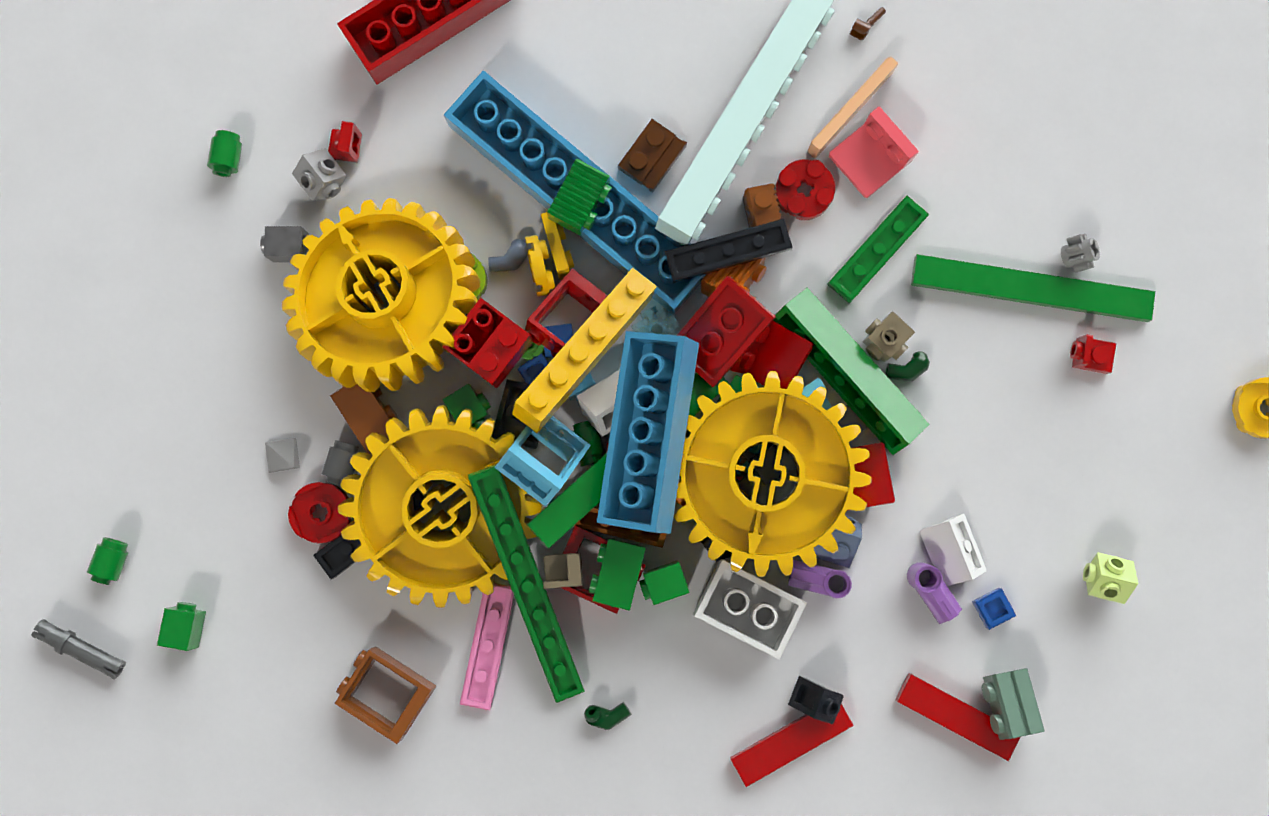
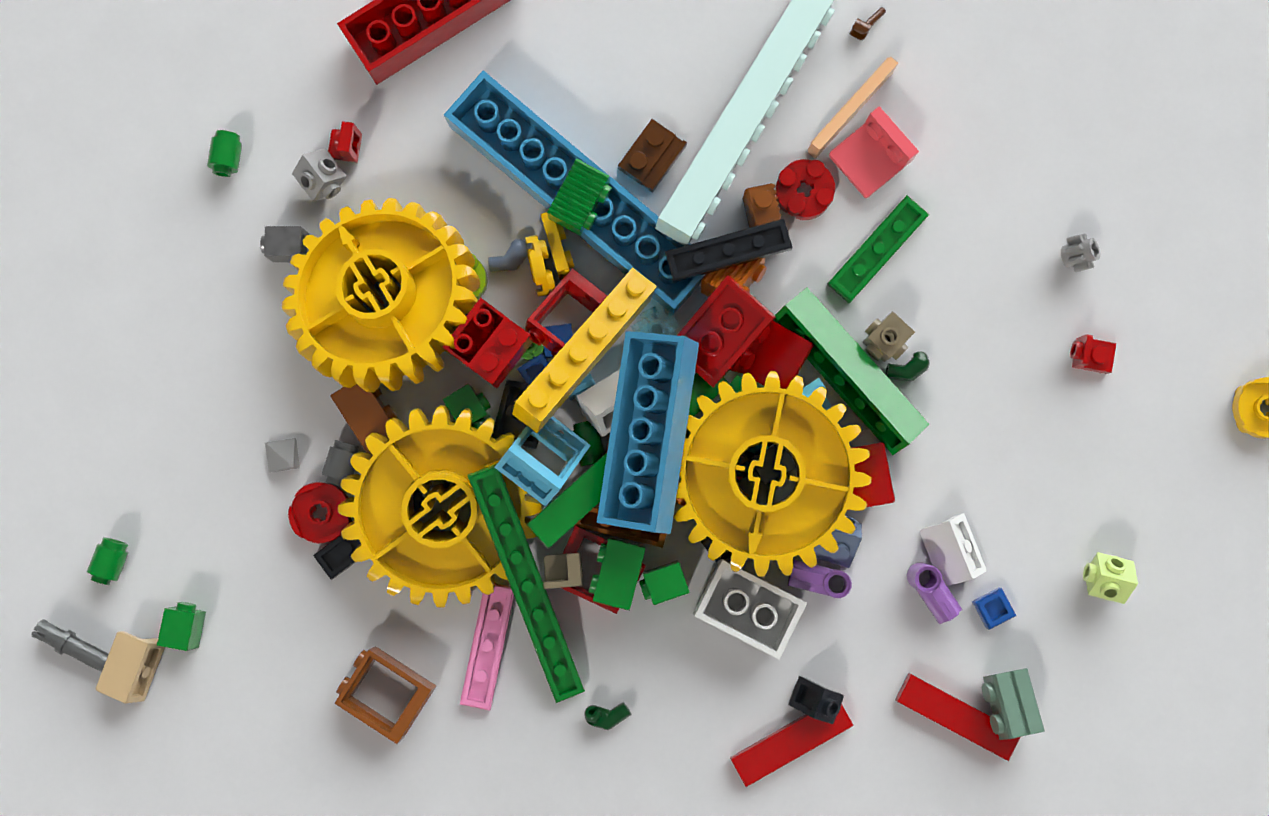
(129, 668): none -> tan panel
(1033, 288): green tile -> none

